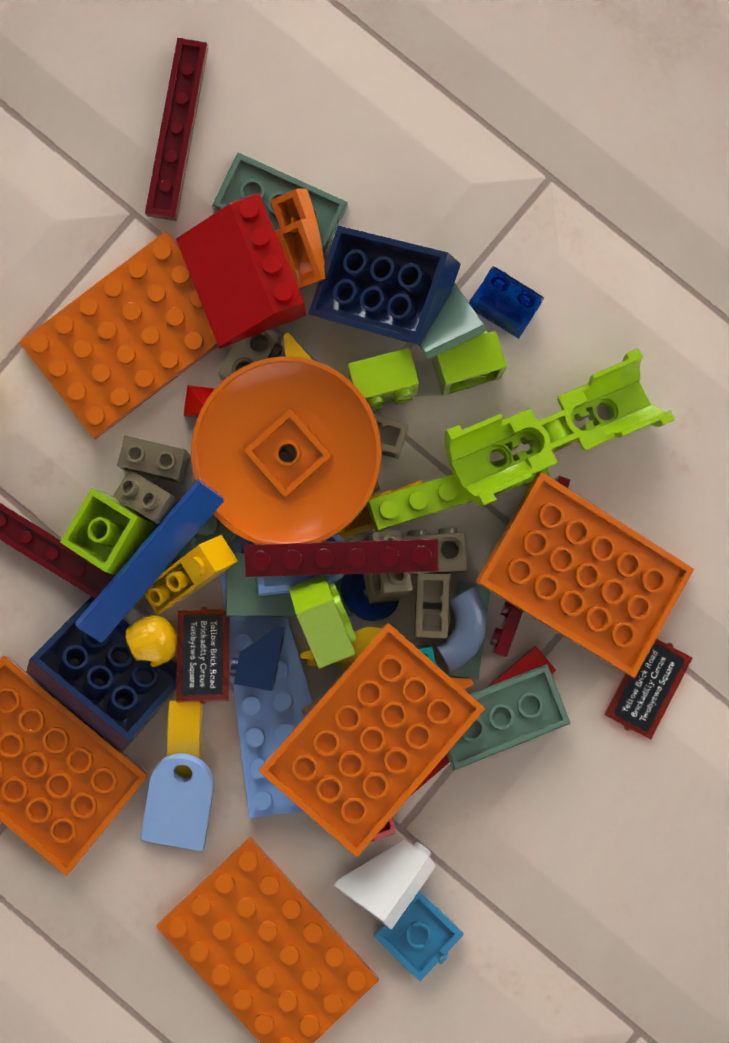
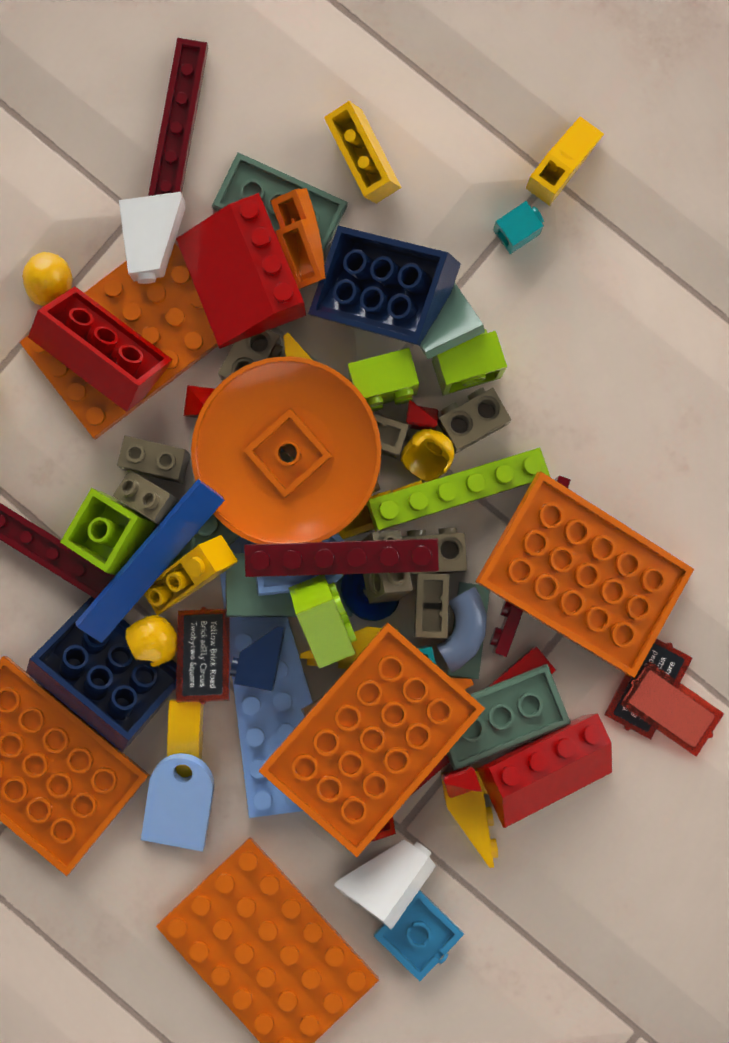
(46, 277): none -> yellow hair
(99, 347): none -> red slope
(150, 233): none -> white slope
(362, 152): none -> yellow brick
(421, 417): none -> red slope
(428, 454): none -> yellow hair
(461, 781): none -> red slope
(474, 819): none -> yellow slope
(477, 426): none -> dark tan brick
(506, 302): clear blue bracket -> none
(519, 226): none -> teal brick
(547, 768): none -> red slope
(563, 160): none -> yellow slope
(613, 387): lime piece -> none
(672, 708): none -> clear red piece

